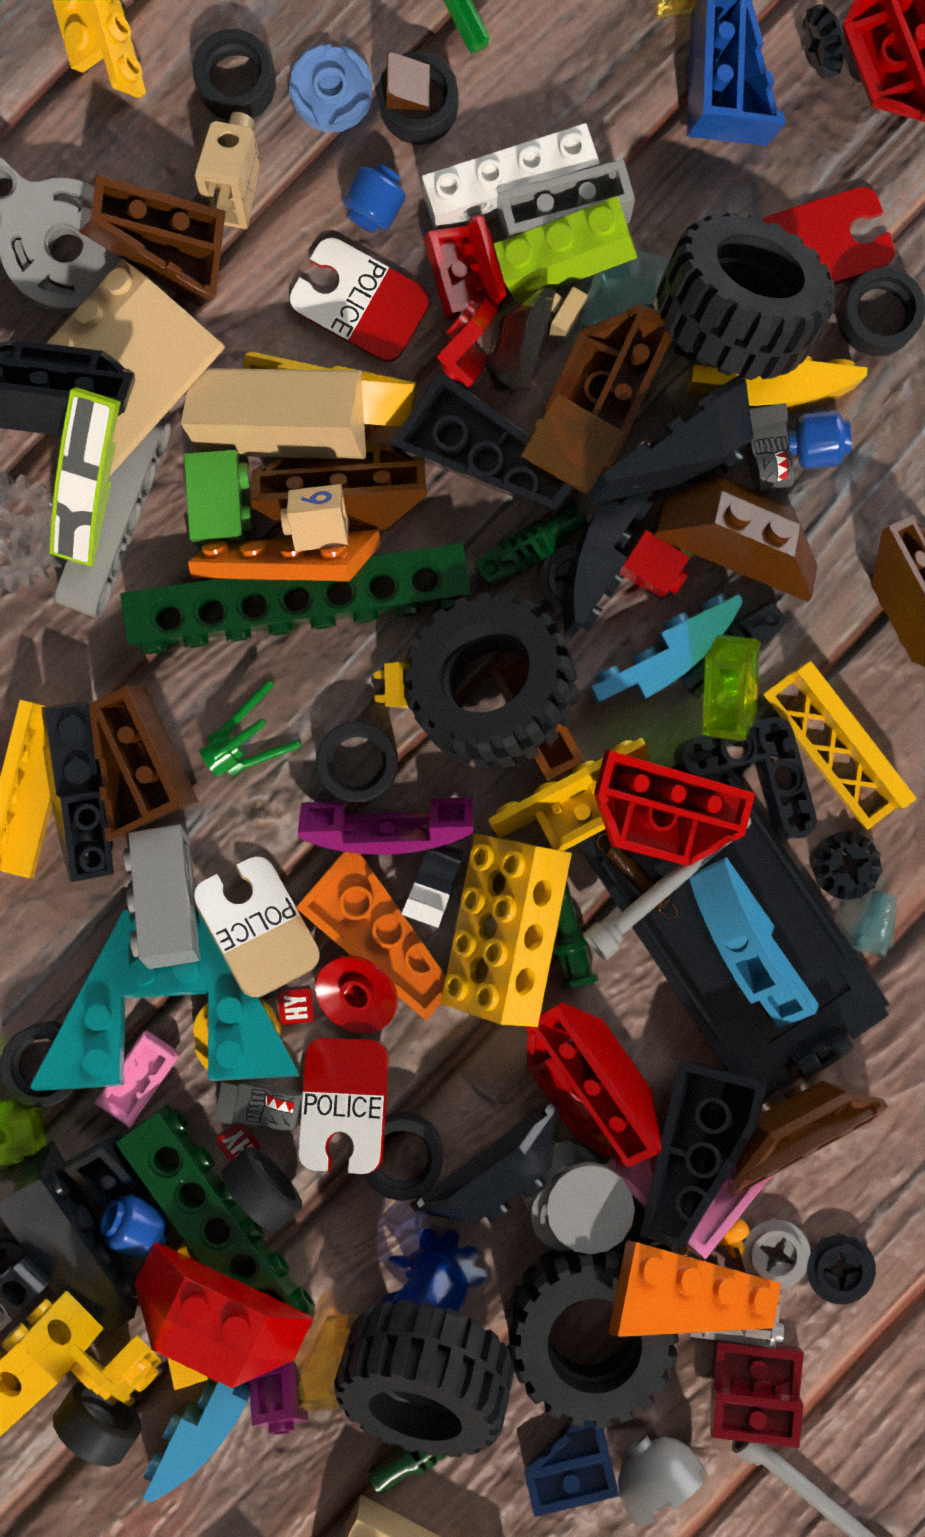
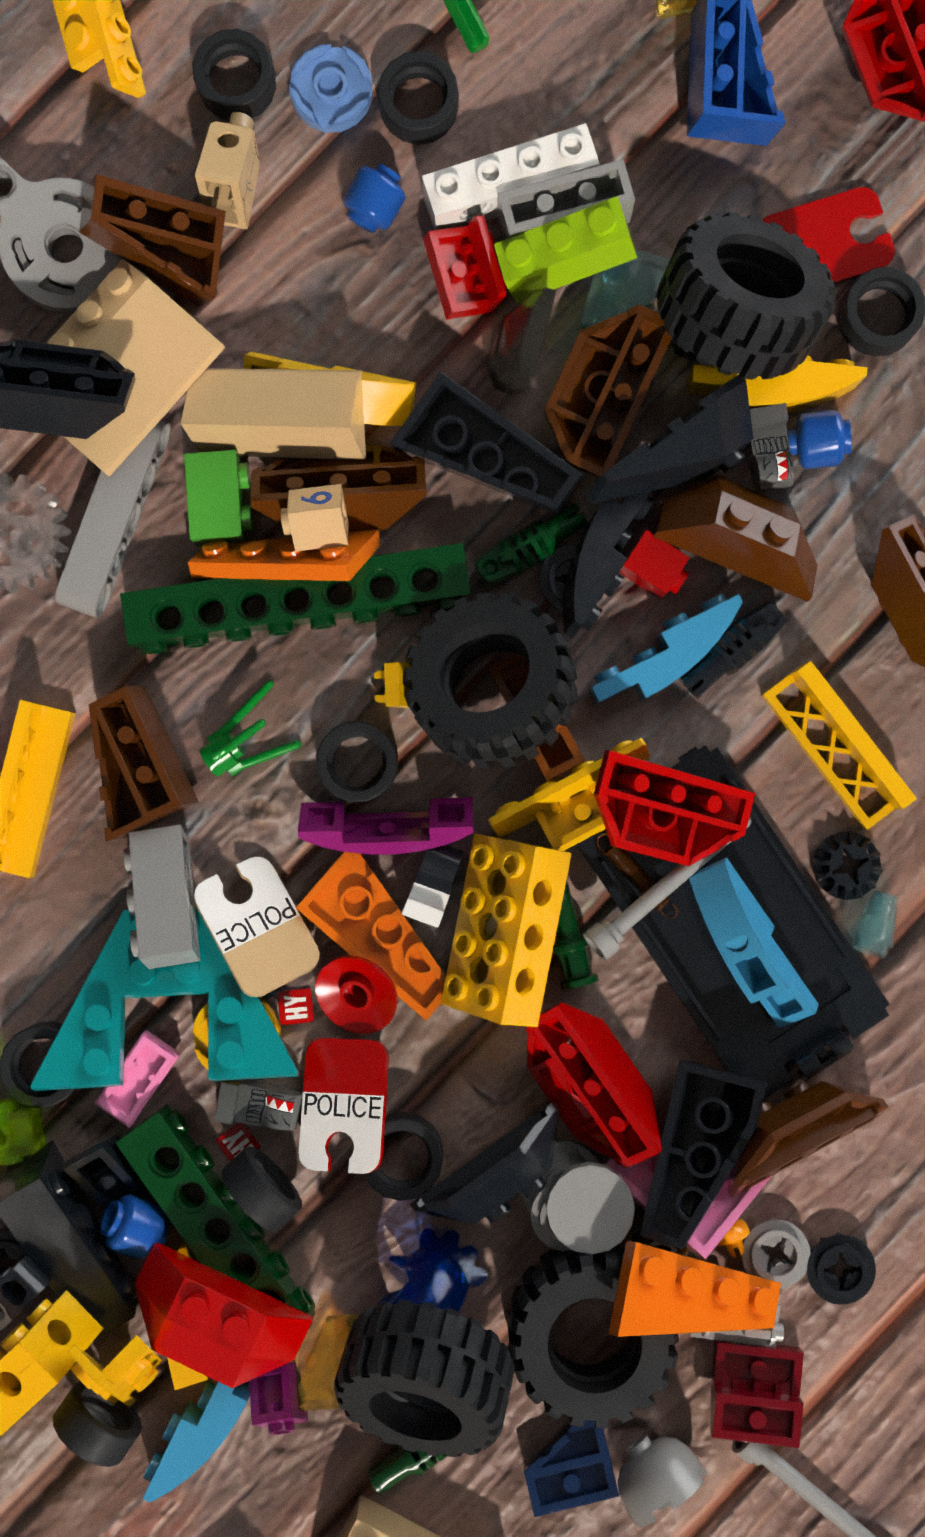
(75, 791): black slope -> none
(83, 476): slope -> none
(369, 307): piece -> none
(406, 83): slope -> none
(459, 355): red bracket -> none
(566, 314): tan tile -> none
(572, 444): clear orange piece -> none
(731, 687): clear neon green brick -> none
(759, 751): black beam -> none
(824, 41): black gear -> none

